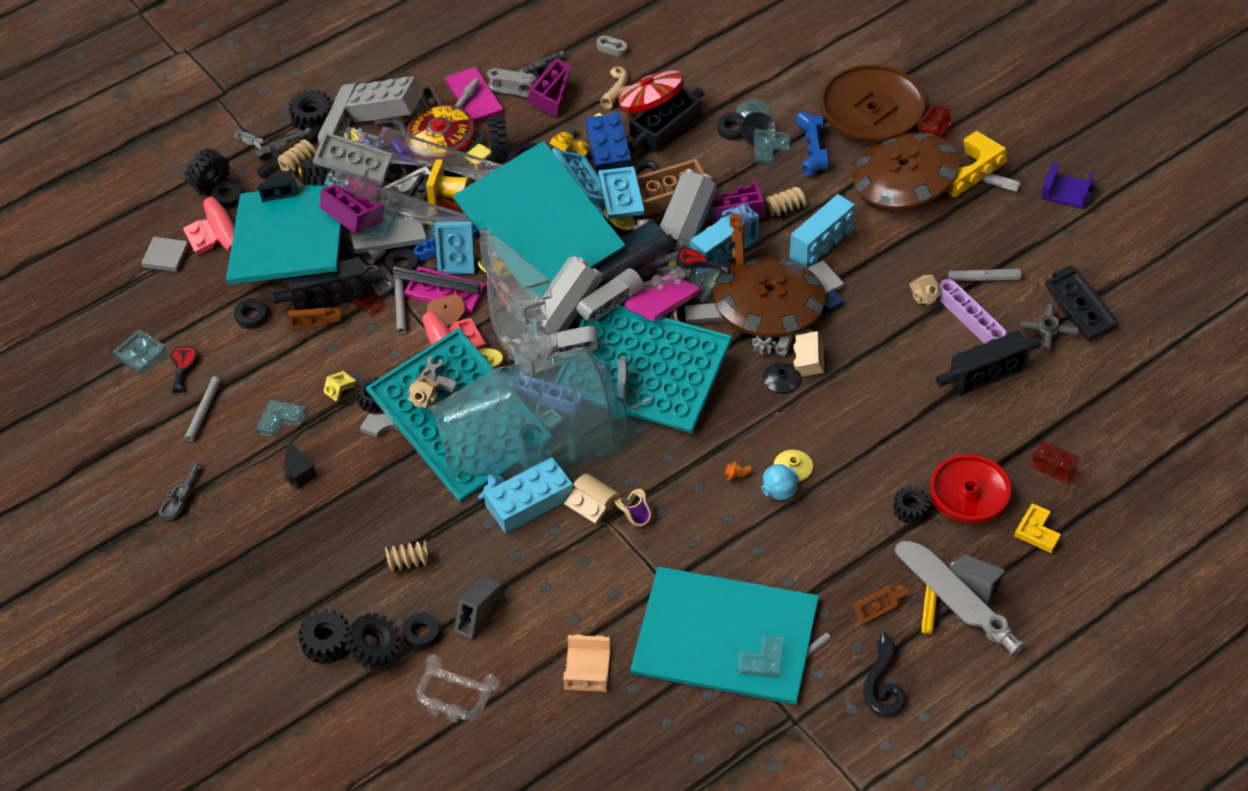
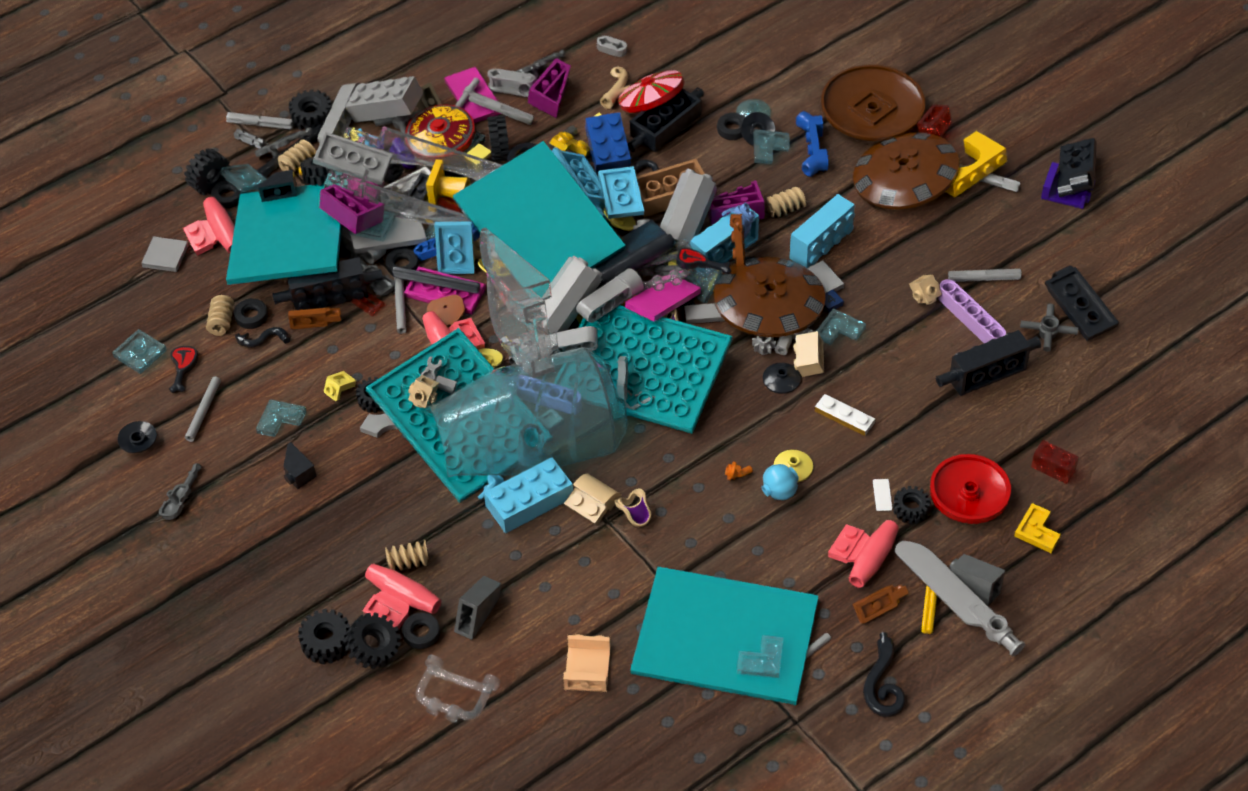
(135, 431): none -> black dish
(220, 315): none -> tan piece
(242, 177): none -> clear light blue plate
(259, 120): none -> light grey axle
(280, 332): none -> black animal
(398, 595): none -> coral plate
(501, 108): none -> light grey axle
(839, 323): none -> clear light blue plate
(844, 415): none -> white plate
(865, 551): none -> coral plate
(882, 494): none -> white sticker
(1079, 179): none -> black hinge

